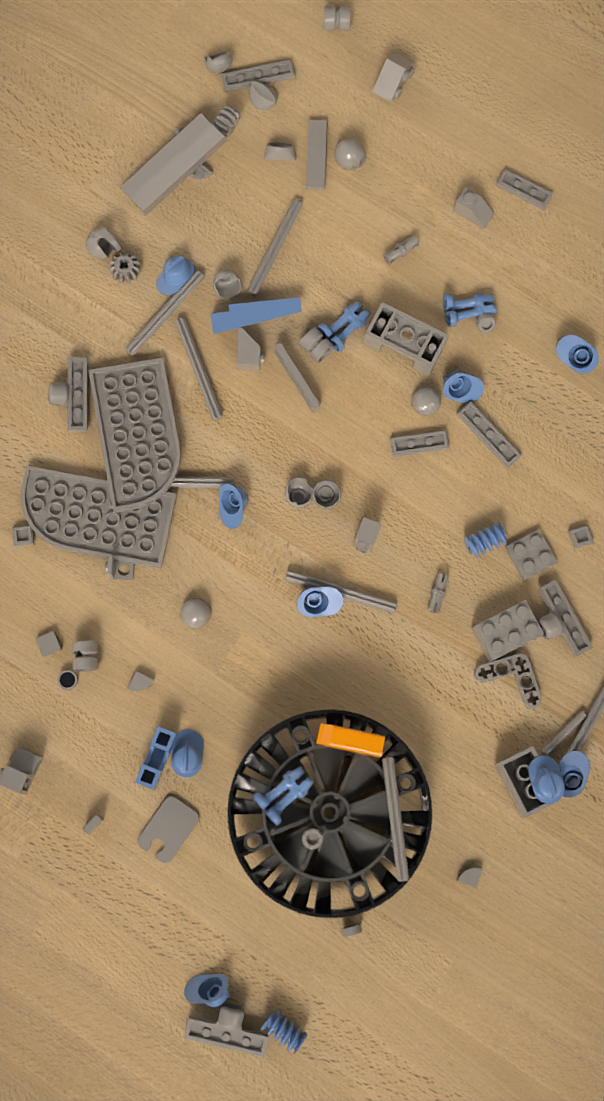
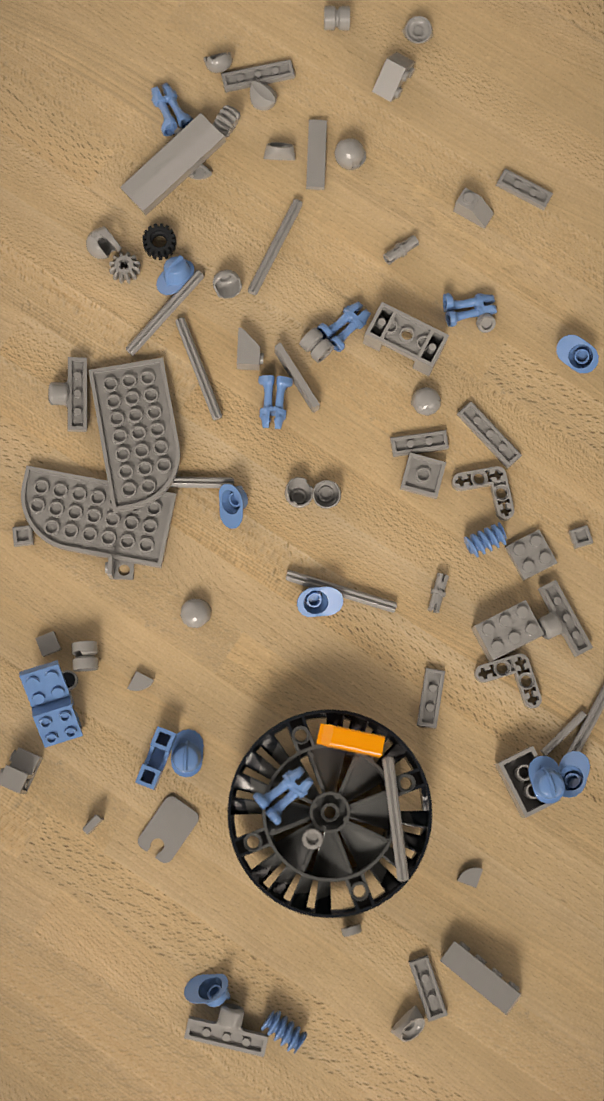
(51, 703): none -> medium blue piece
(160, 252): none -> black tyre
(170, 98): none -> medium blue piece
(253, 312): medium blue wedge -> none
(268, 410): none -> medium blue piece
(366, 535): light grey brick -> none
(409, 1025): none -> light grey piece
(418, 30): none -> light grey piece
(423, 475): none -> light grey plate
(428, 988): none -> light grey tile
(430, 698): none -> light grey tile
(462, 387): medium blue piece -> none
(480, 977): none -> light grey wedge
(494, 485): none -> light grey beam

